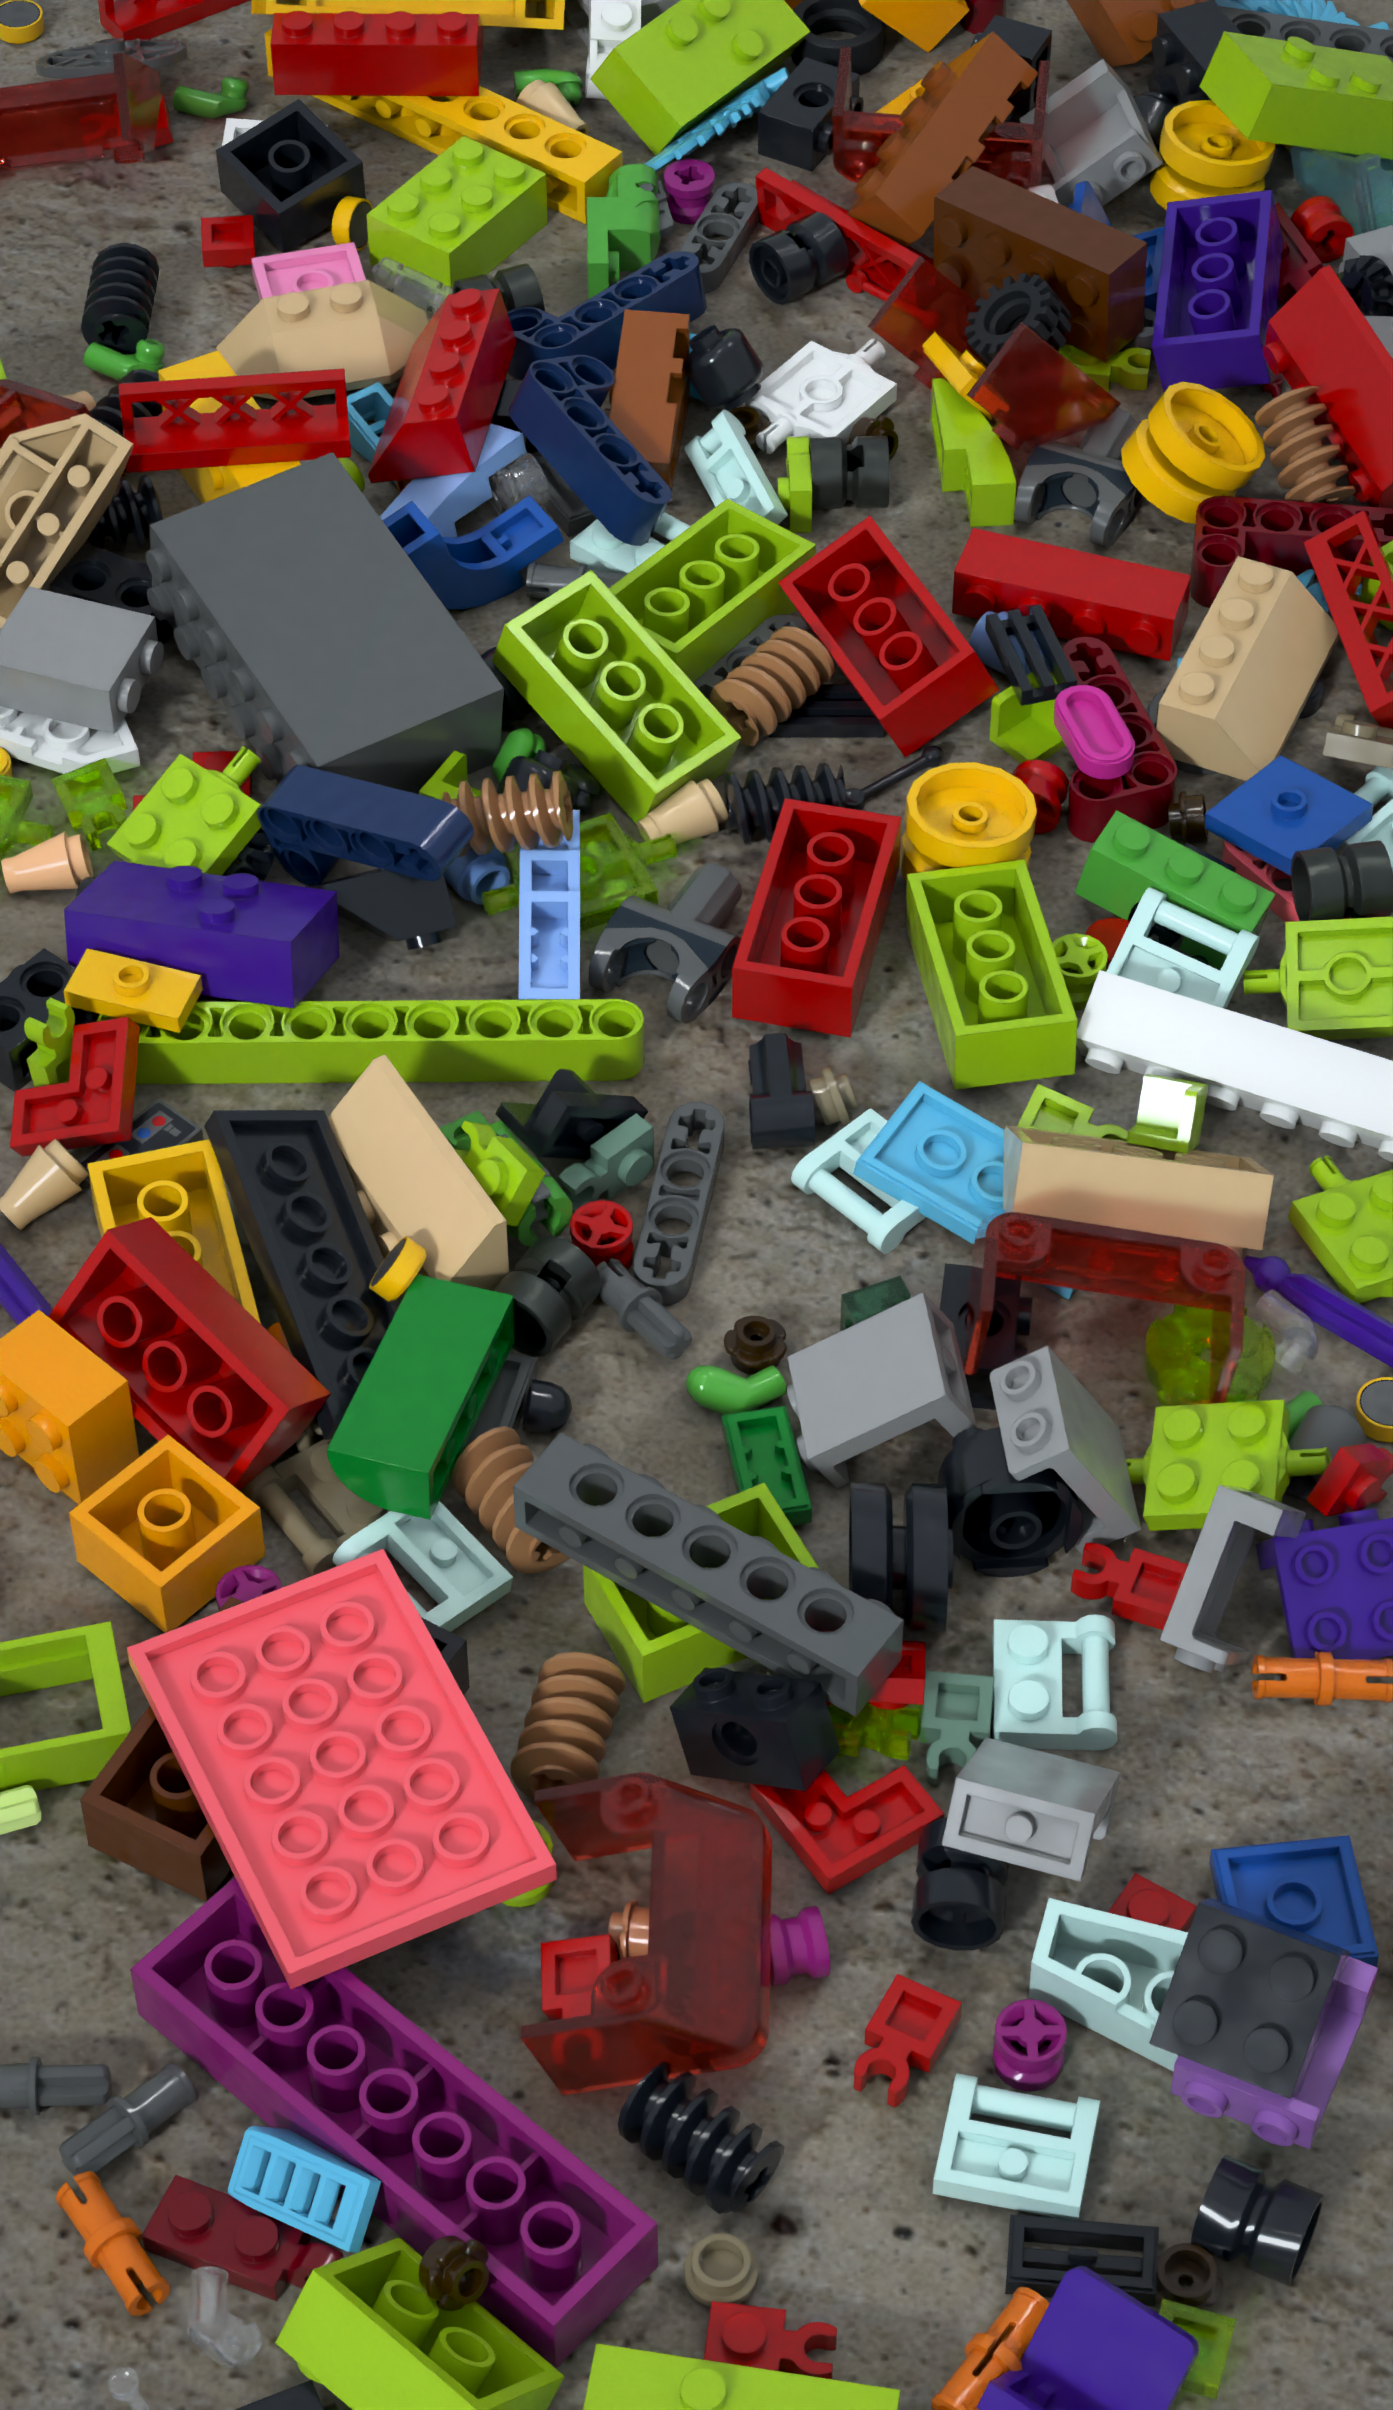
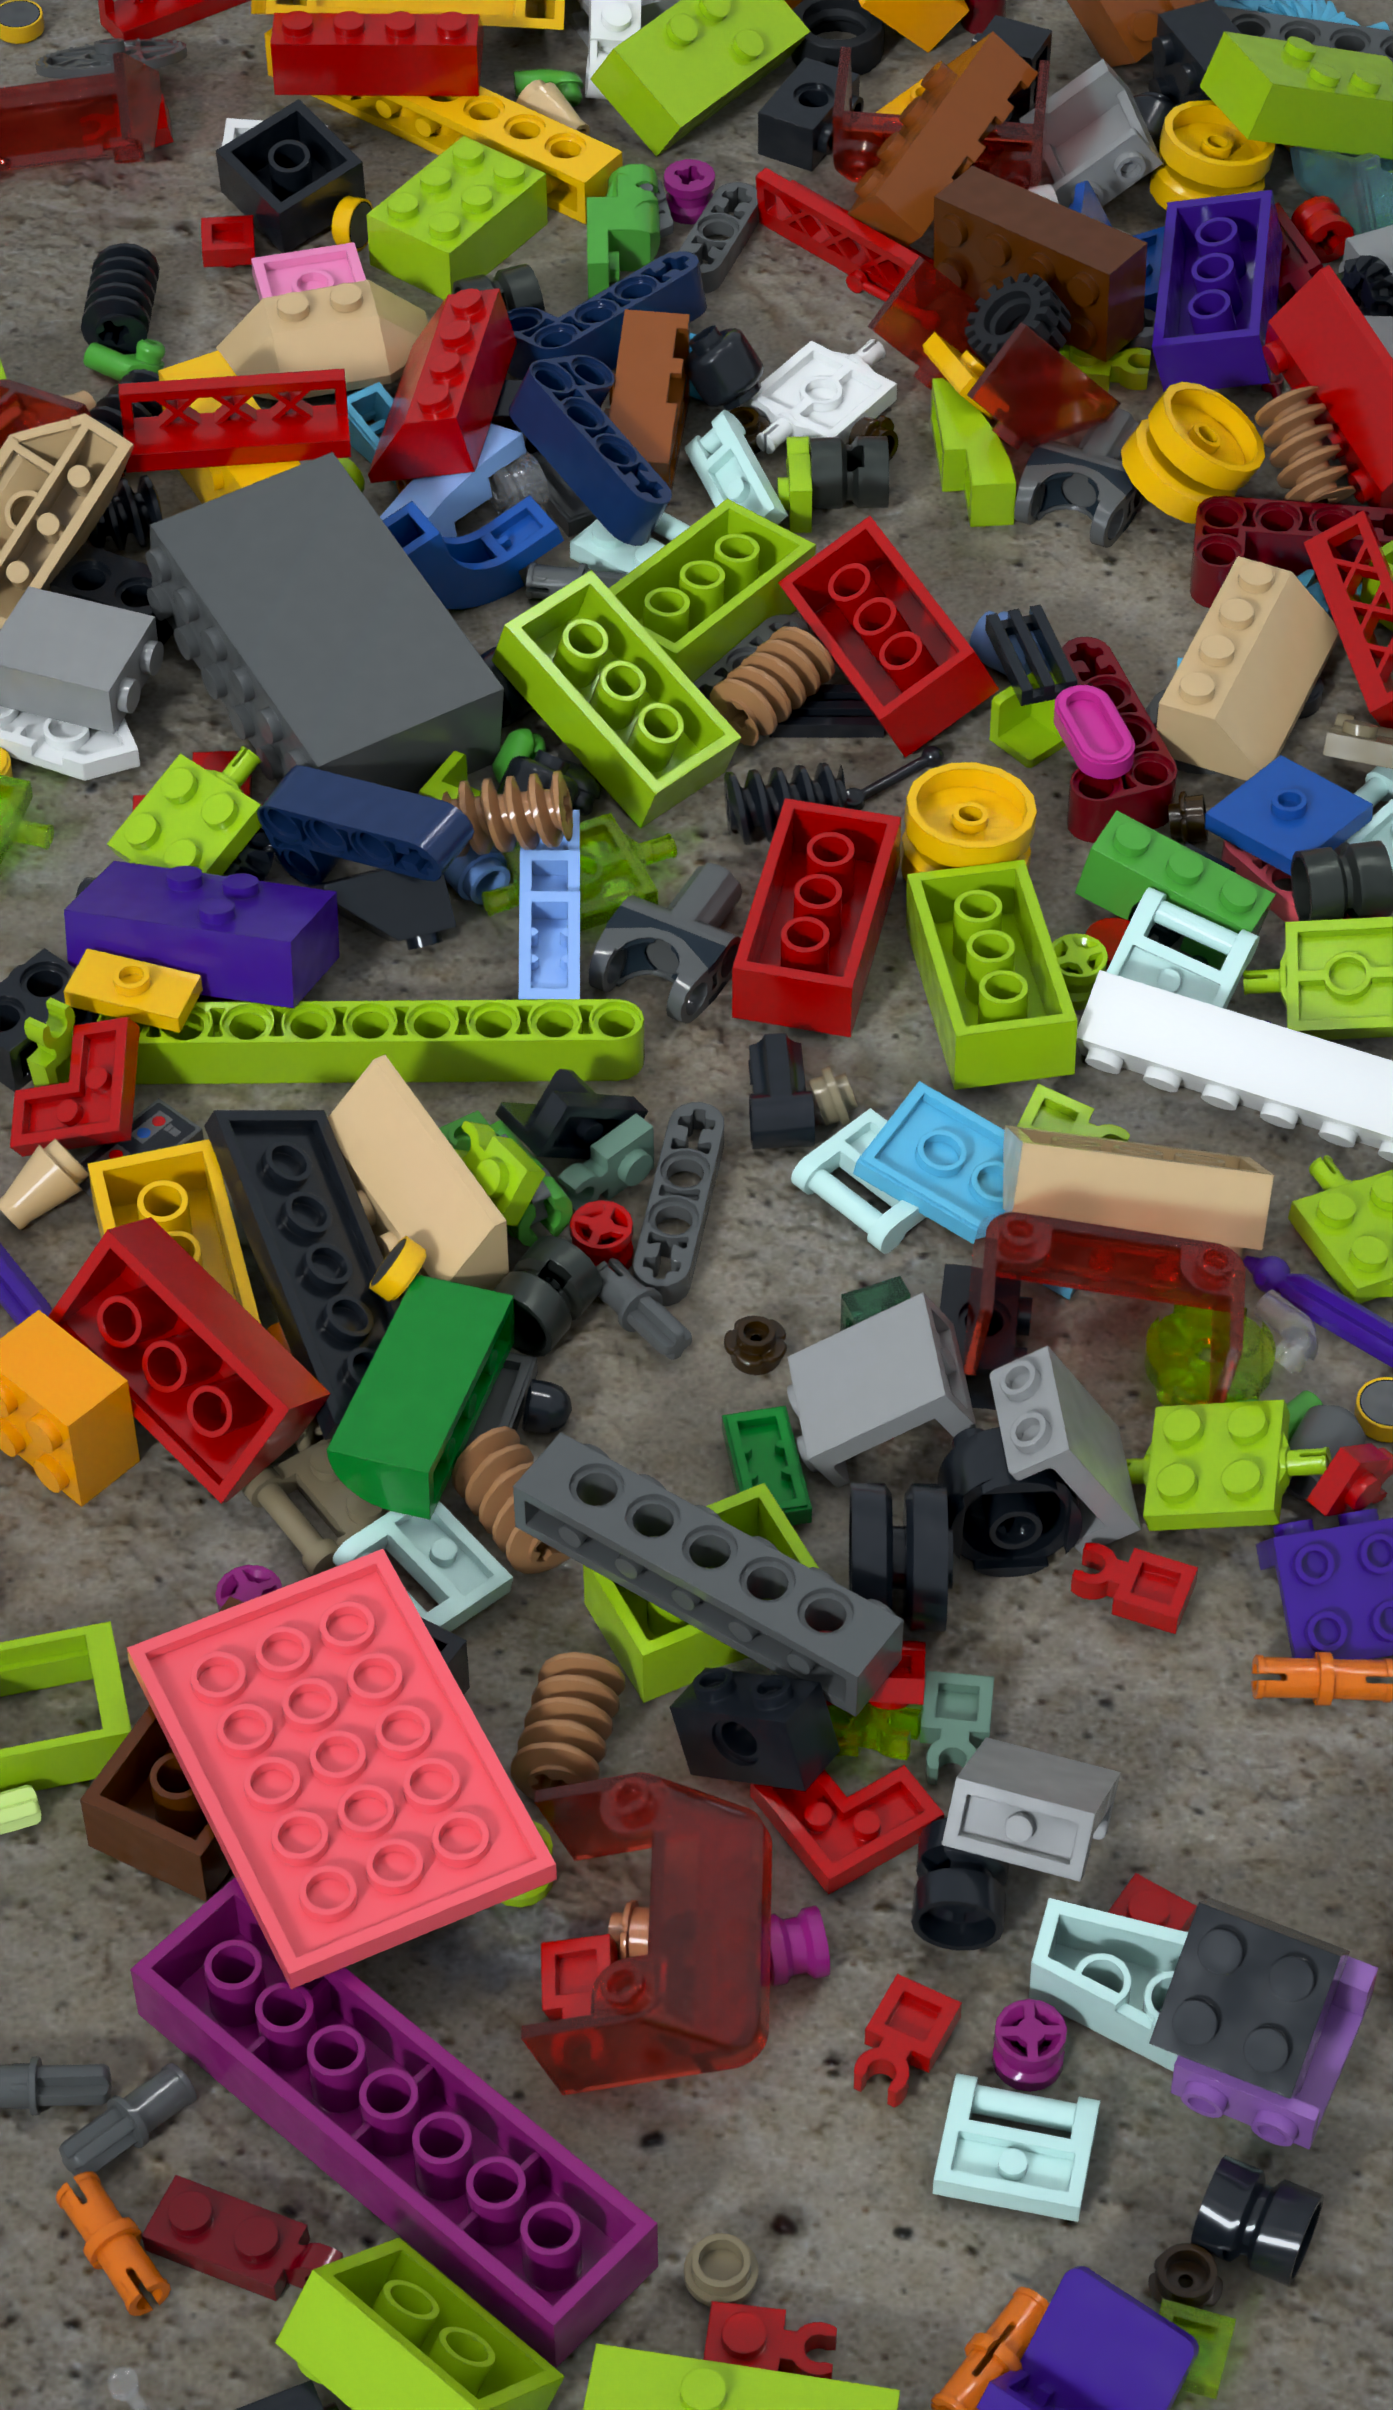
(51, 865): light nougat cone -> none
(91, 800): clear neon green plate -> none
(166, 1533): light orange brick -> none
(213, 105): bright green arm -> none
(213, 2327): clear arm -> none
(265, 2172): medium azure slope -> none
(410, 284): clear axle -> none
(454, 2272): dark brown plate -> none
(686, 814): tan cone -> none
(696, 2143): black piece -> none
(727, 116): medium azure animal -> none
(731, 1393): bright green arm -> none
(799, 258): black wheel -> none
(1030, 1683): light aqua plate -> none
(1044, 2268): black tile -> none
(1049, 789): red wheel -> none
(1080, 592): red brick -> none
(1169, 1114): panel -> none
(1214, 1573): light grey panel -> none
(1302, 1887): blue plate -> none

